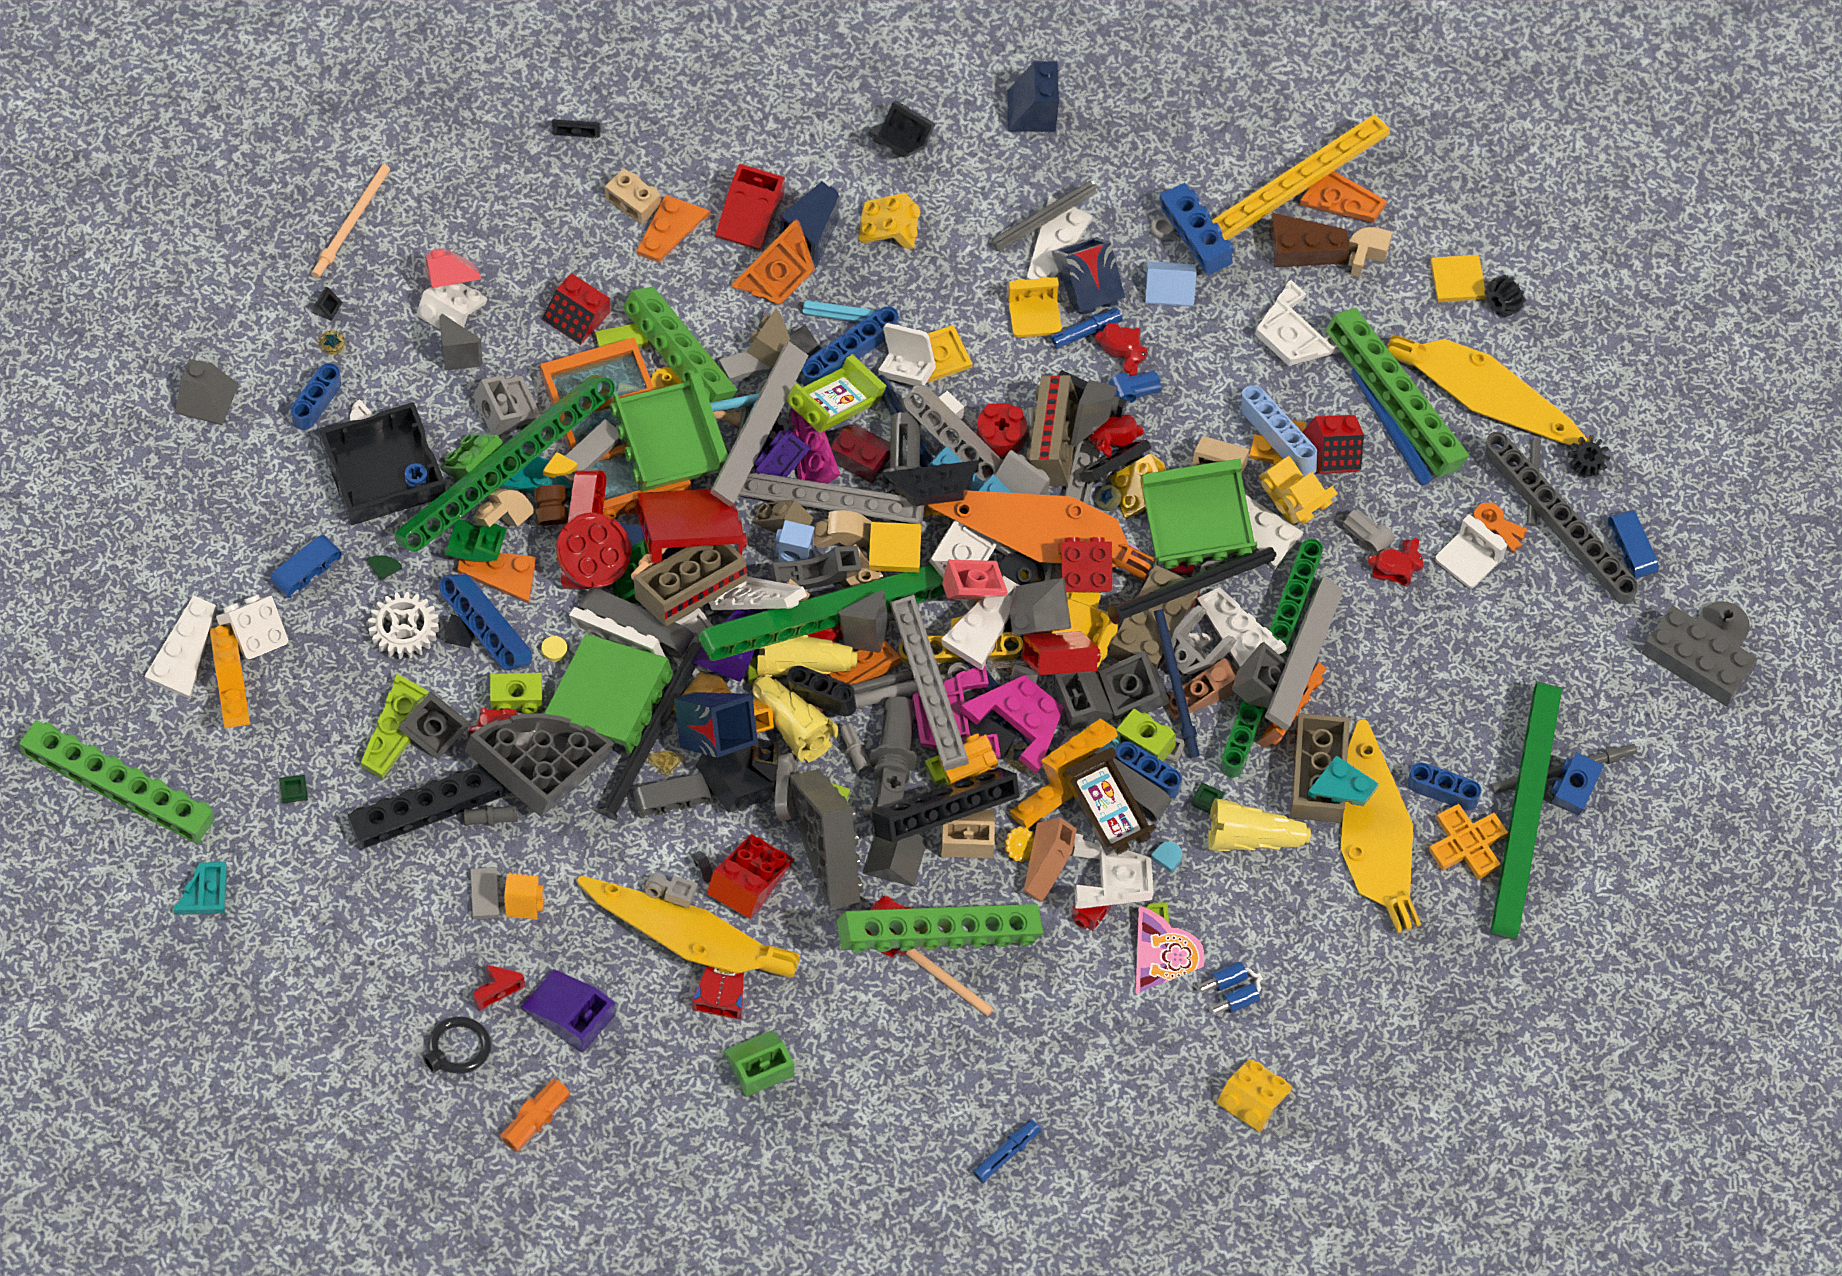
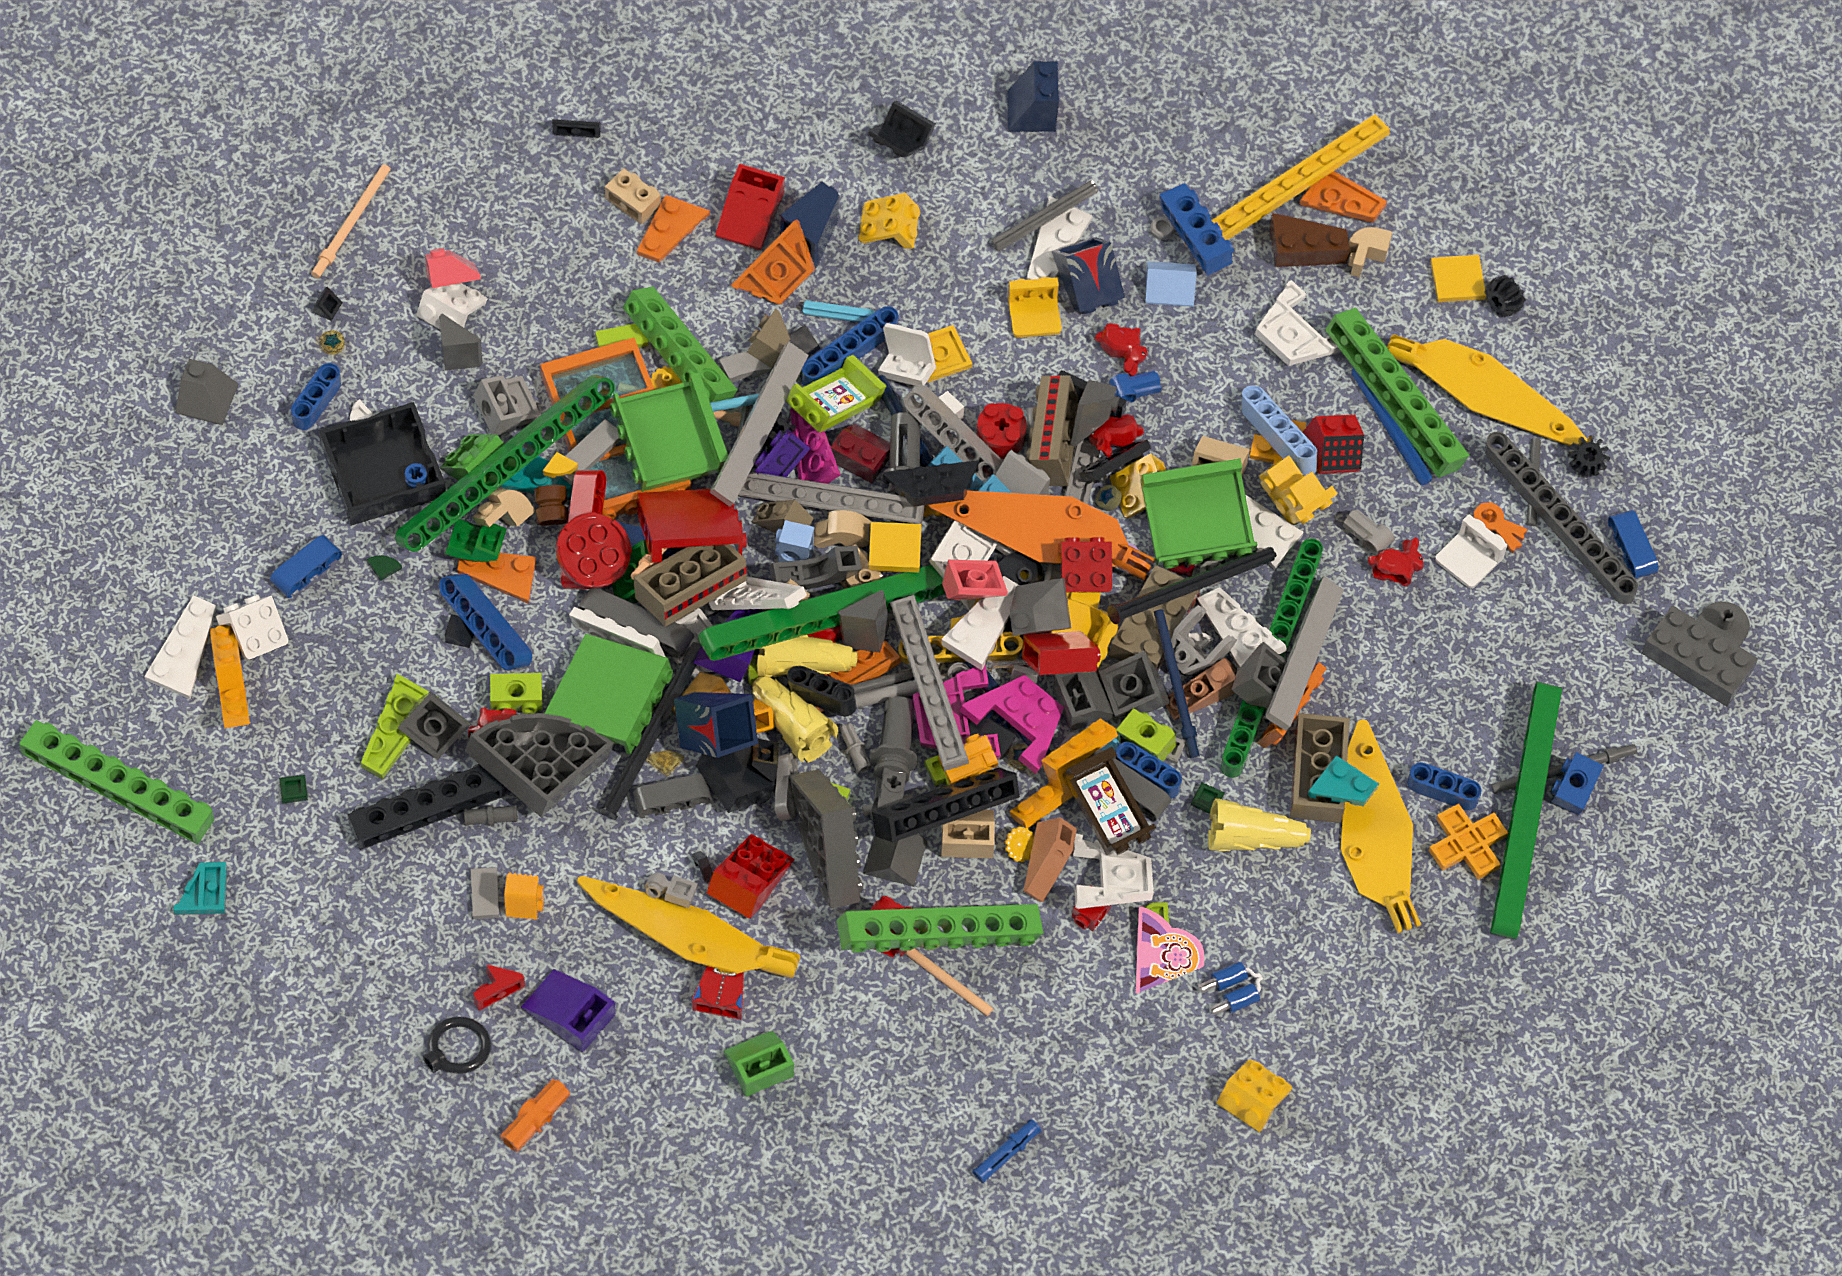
(403, 618): white gear -> none
(554, 648): light yellow tile -> none
(576, 309): slope -> none
(1094, 324): blue pin -> none
(1167, 855): medium azure tile -> none

